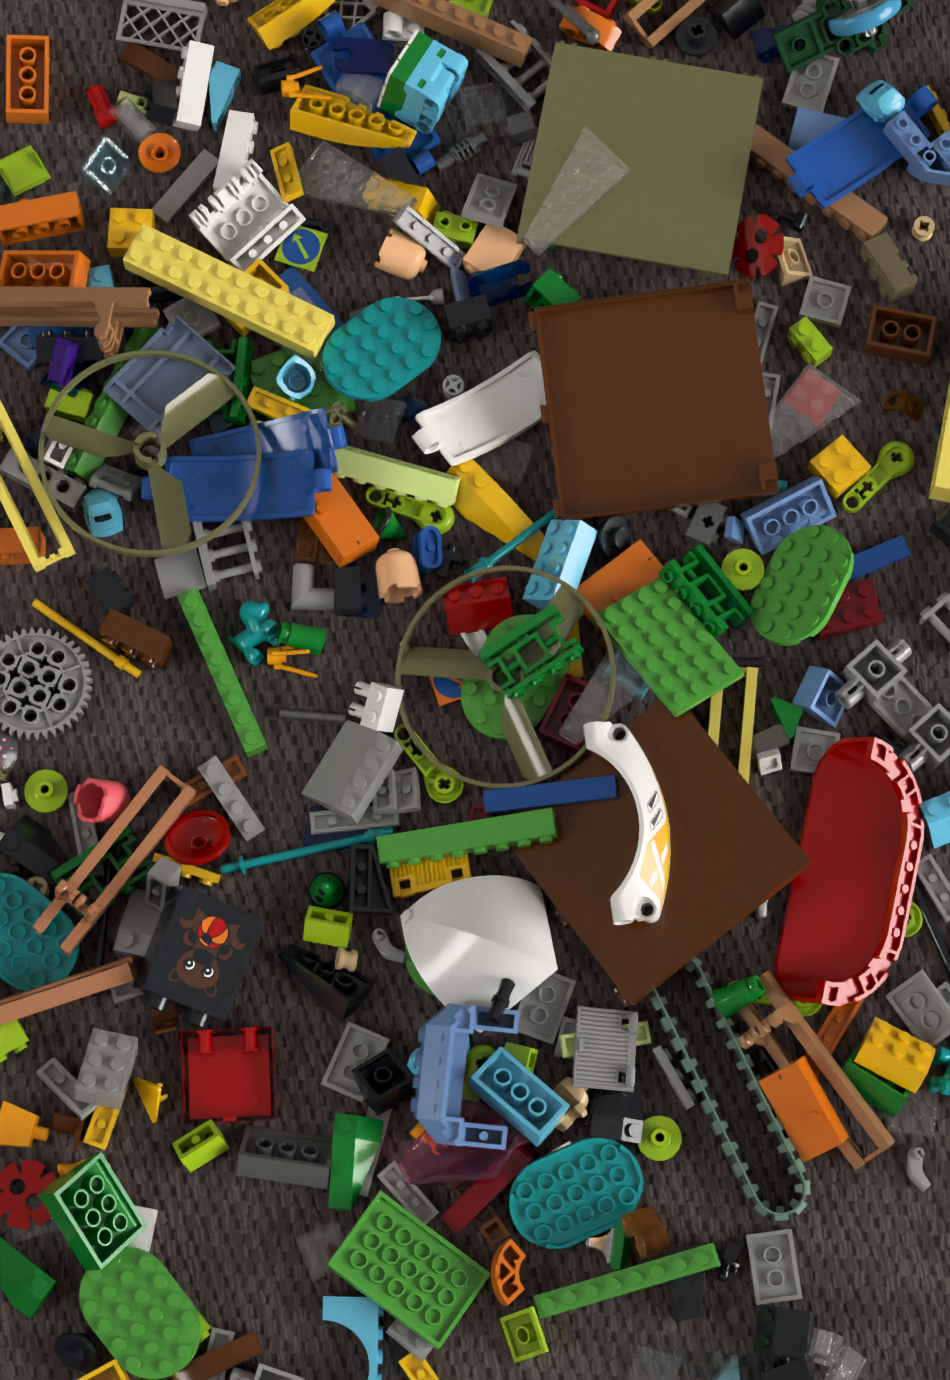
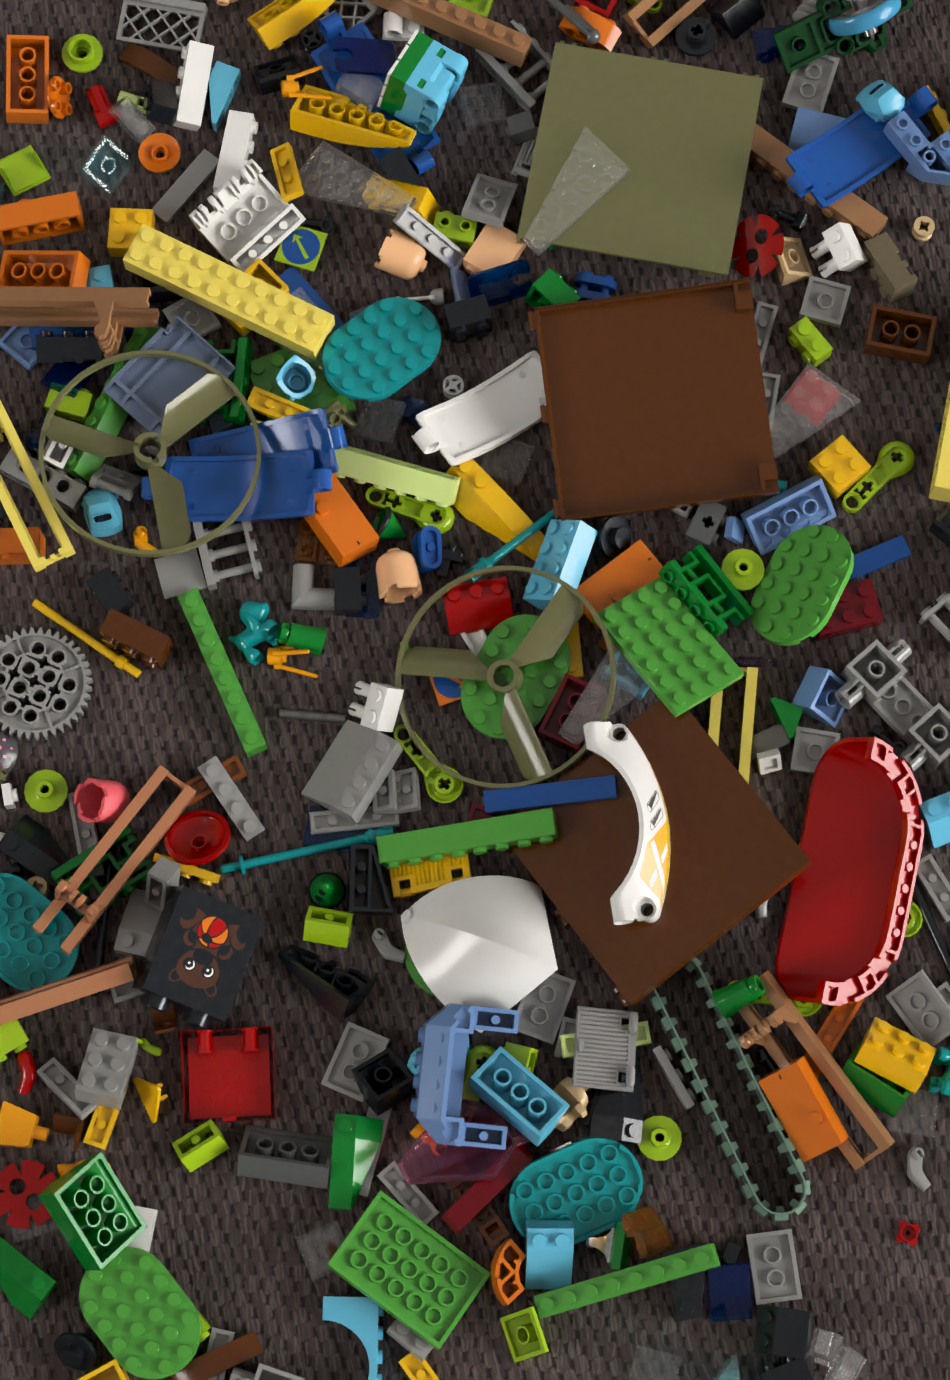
(28, 1071): none -> red arm
(59, 97): none -> orange dish
(63, 361): dark purple panel -> none
(80, 45): none -> lime piece
(141, 539): none -> light orange arm
(151, 1049): none -> lime piece
(346, 959): tan wheel -> none
(461, 152): dark grey hinge -> none
(500, 1001): black pin -> none
(522, 638): green fence -> none
(548, 1254): none -> medium azure slope
(587, 281): none -> blue brick
(729, 1292): none -> clear blue piece
(844, 248): none -> white brick
(906, 403): reddish brown bracket -> none
(912, 1228): none -> red plate

